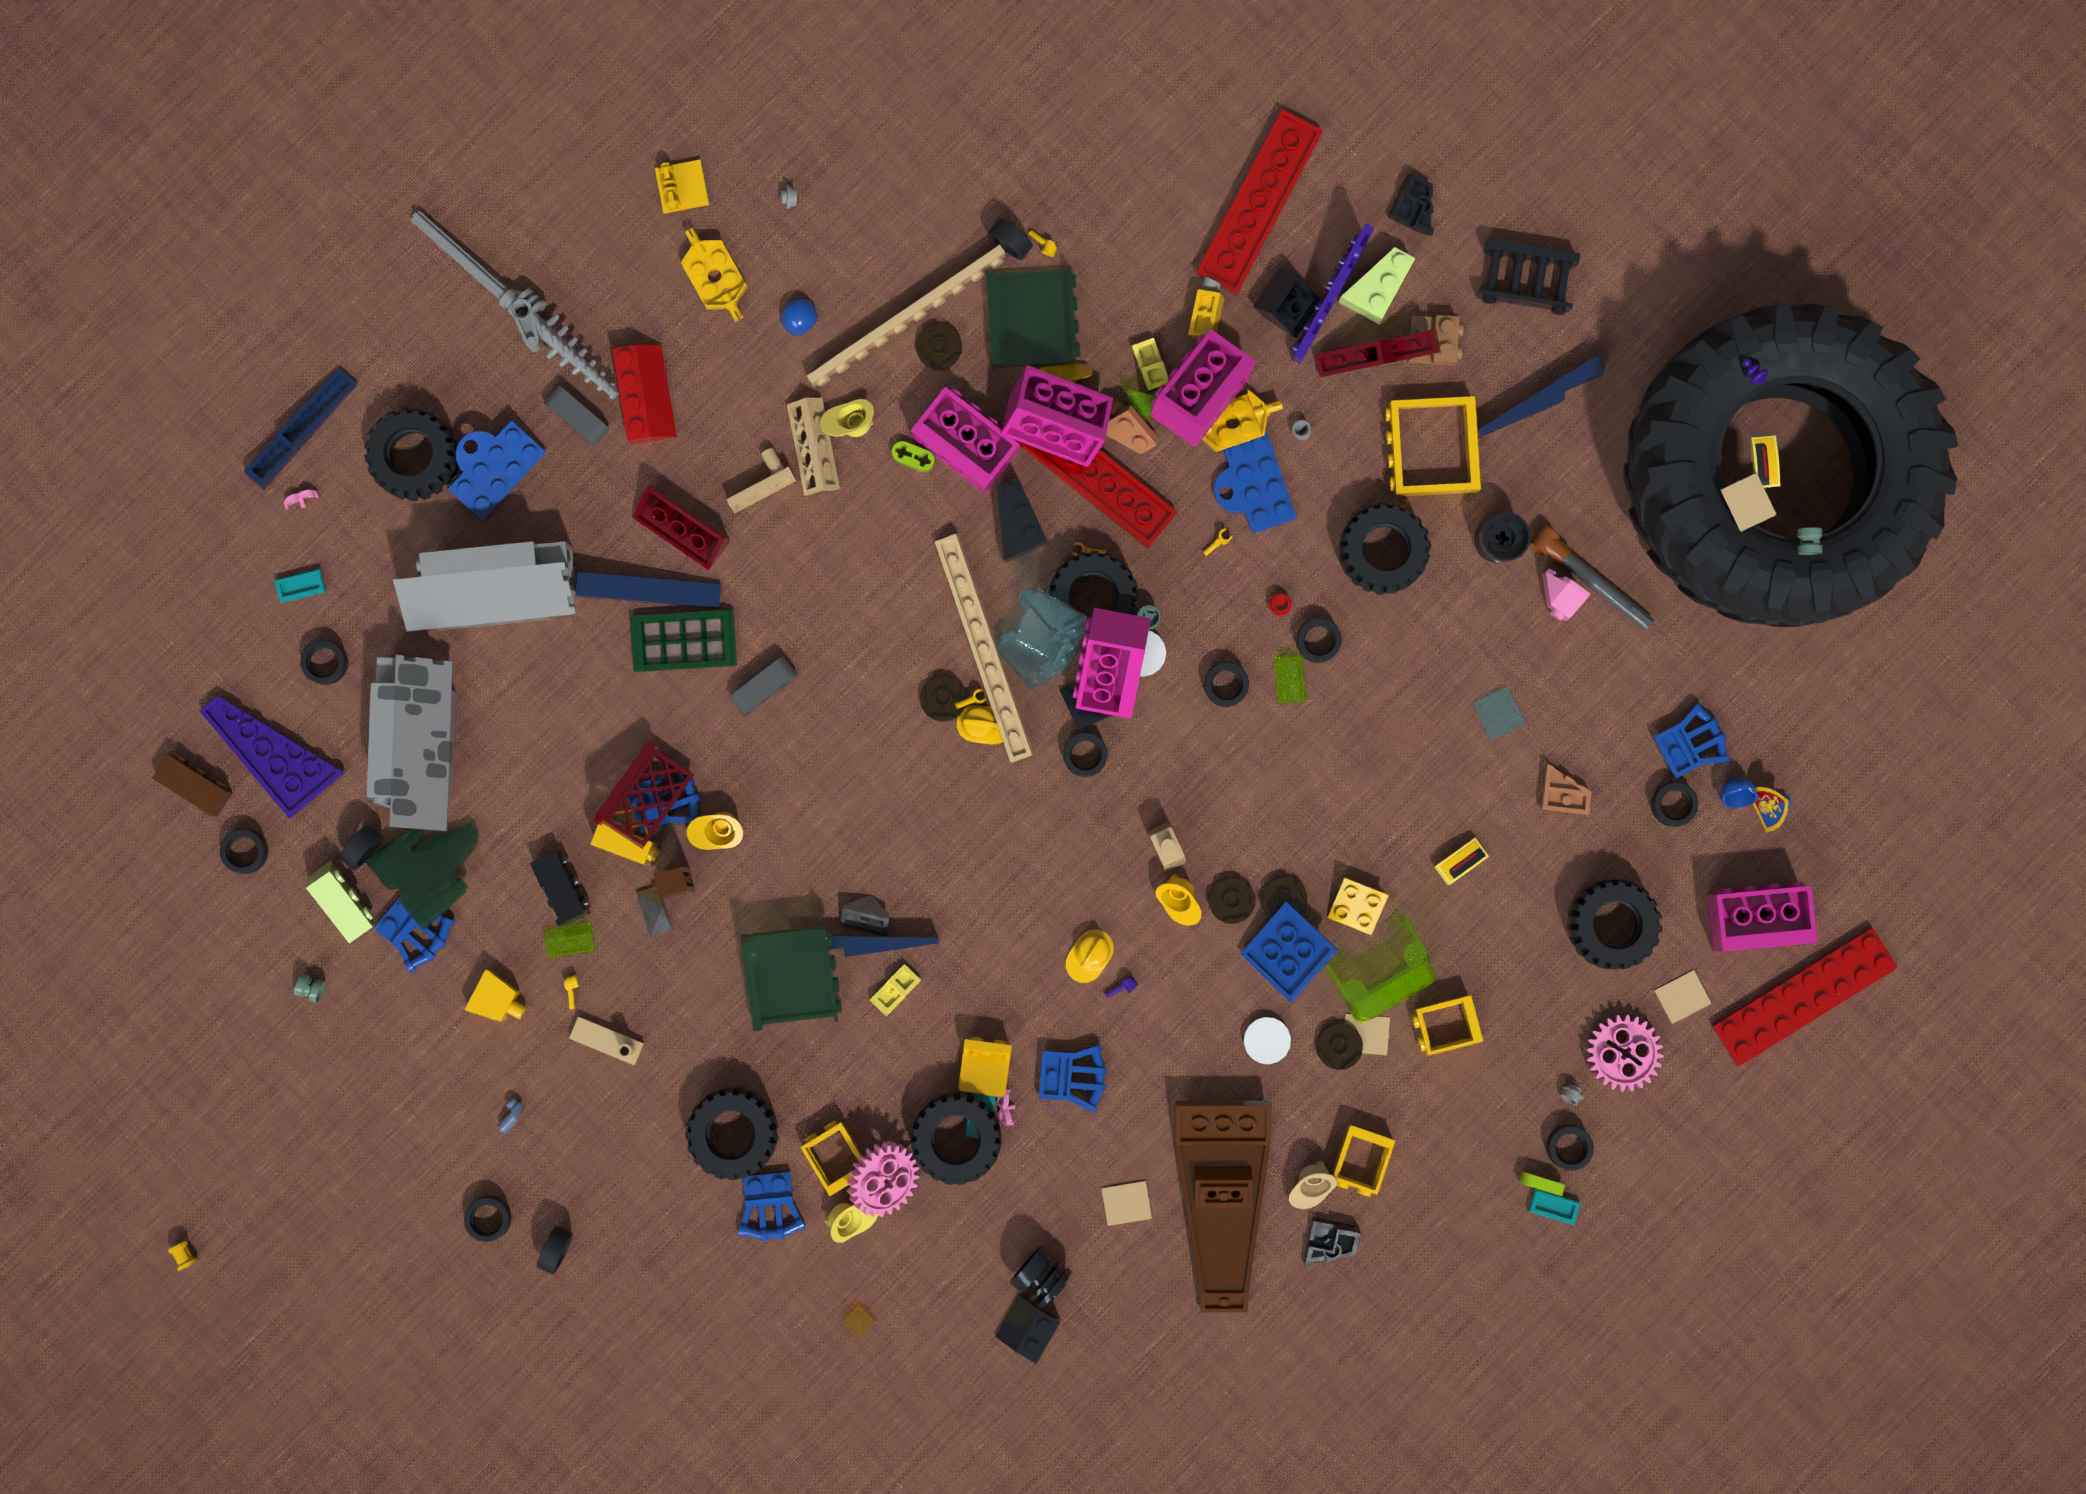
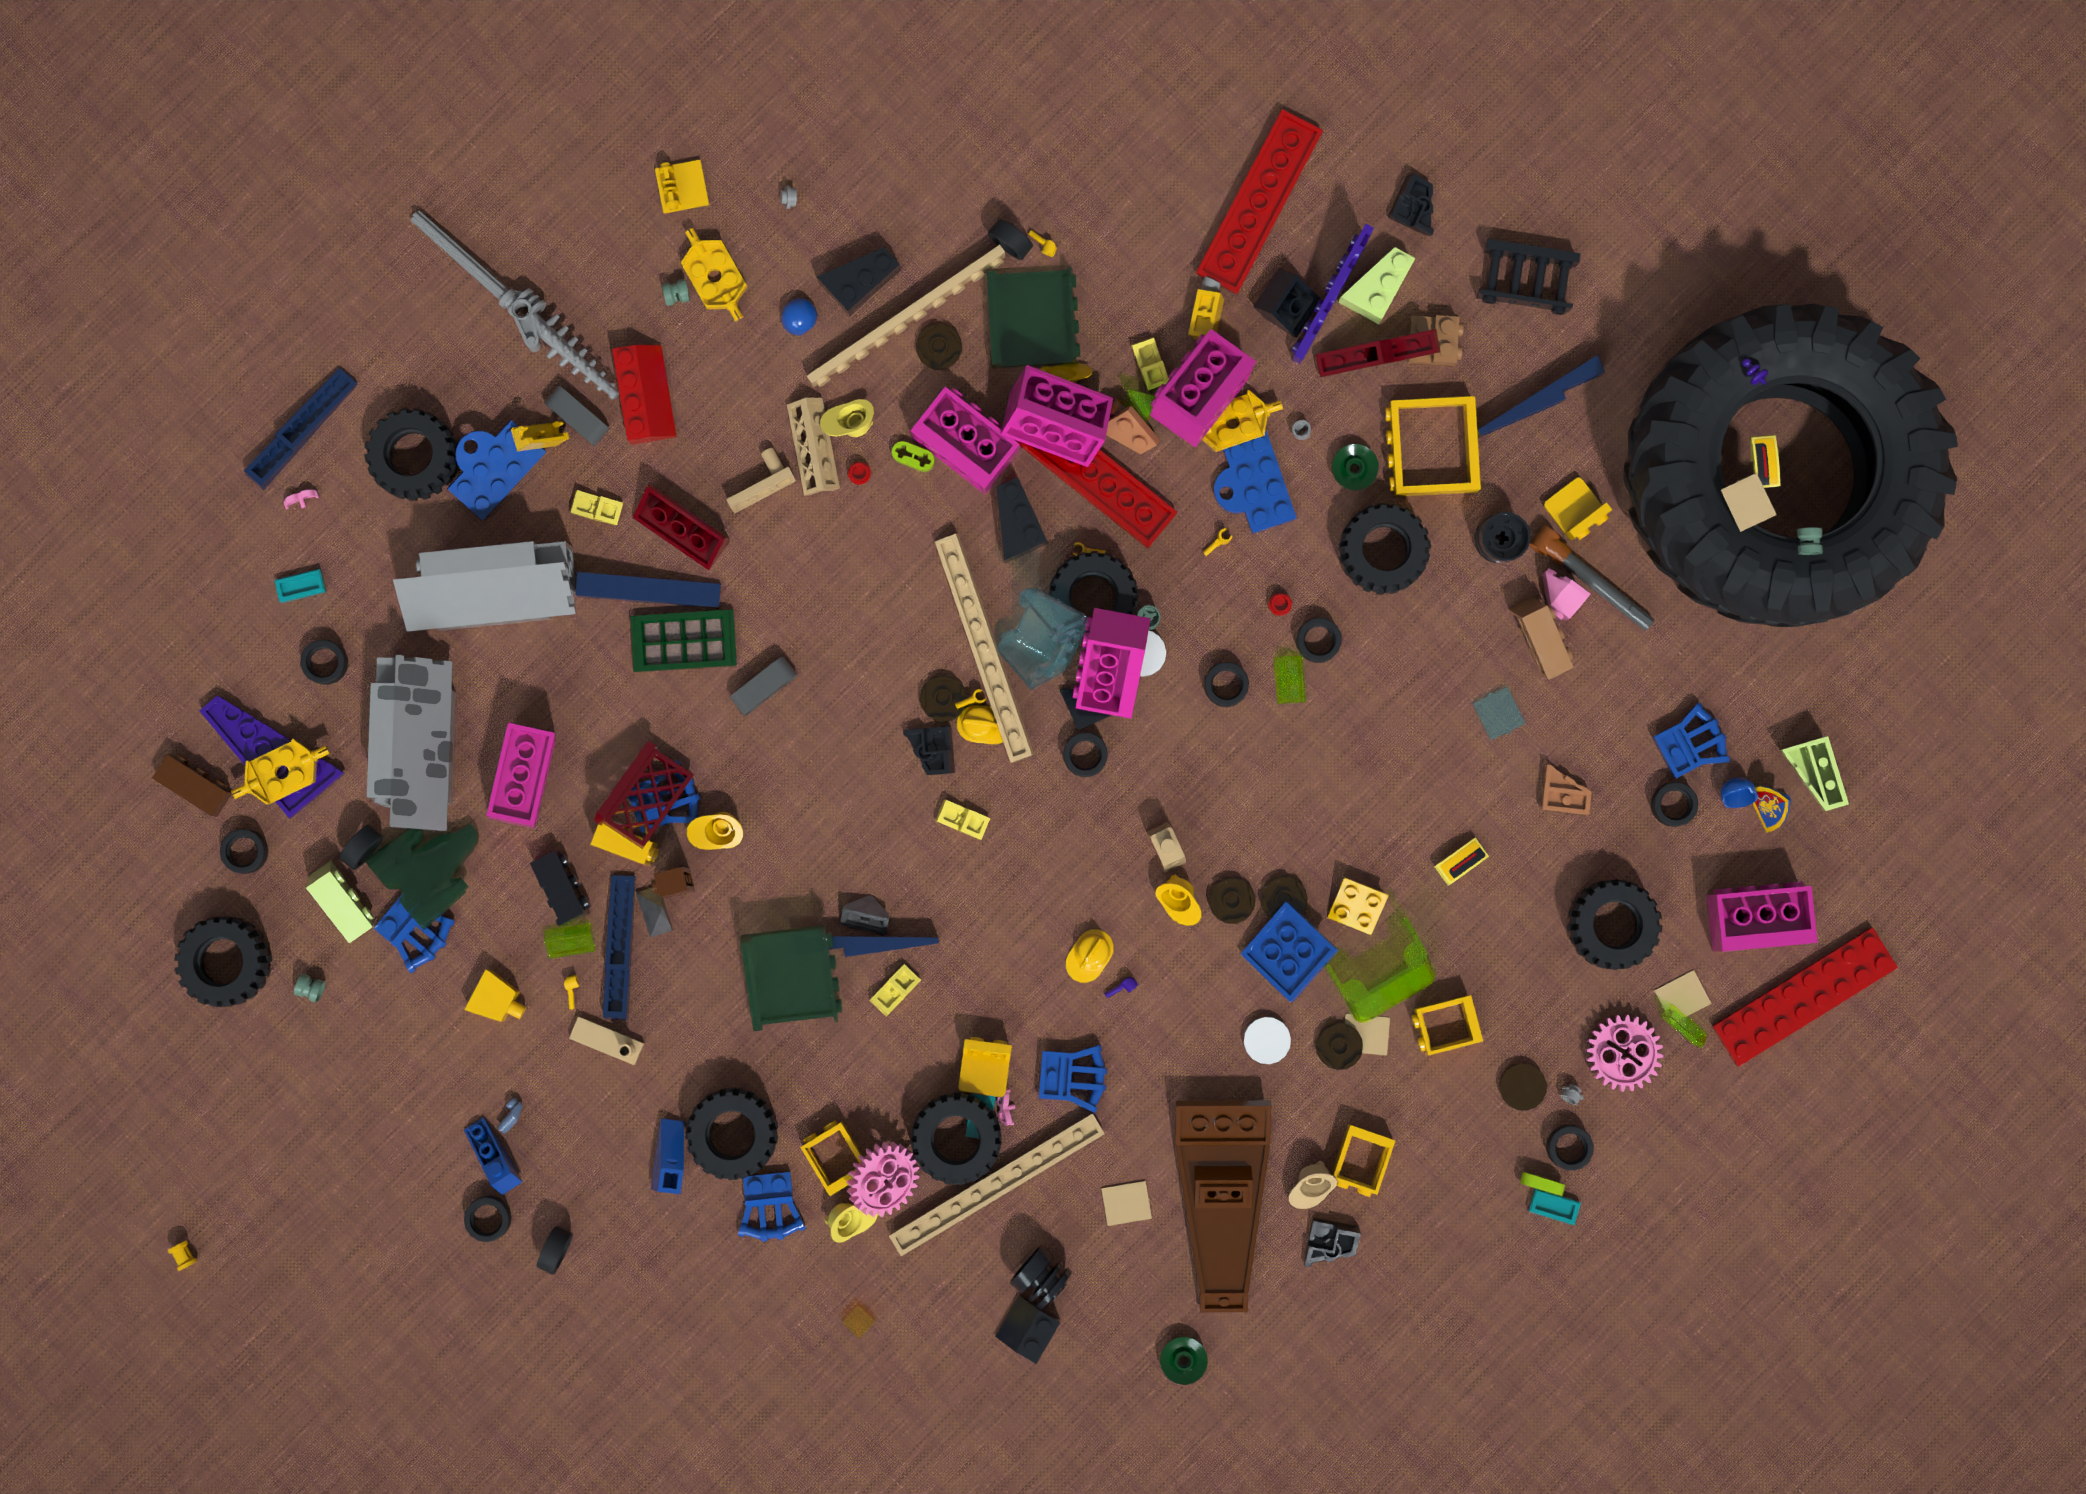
(192, 967): none -> black tyre
(262, 776): none -> yellow plate
(492, 1157): none -> blue slope
(521, 775): none -> dark pink brick
(538, 436): none -> yellow hinge
(596, 507): none -> light yellow slope
(619, 948): none -> dark blue slope
(669, 1157): none -> blue slope
(675, 292): none -> sand green wheel
(859, 279): none -> black wedge
(859, 473): none -> red plate
(933, 748): none -> black slope
(962, 819): none -> light yellow slope
(996, 1184): none -> tan plate
(1183, 1373): none -> dark green dish
(1360, 456): none -> dark green dish
(1522, 1086): none -> dark brown tile
(1543, 637): none -> medium nougat wedge
(1576, 509): none -> yellow bracket
(1685, 1026): none -> clear neon green slope
(1818, 771): none -> yellowish green wedge

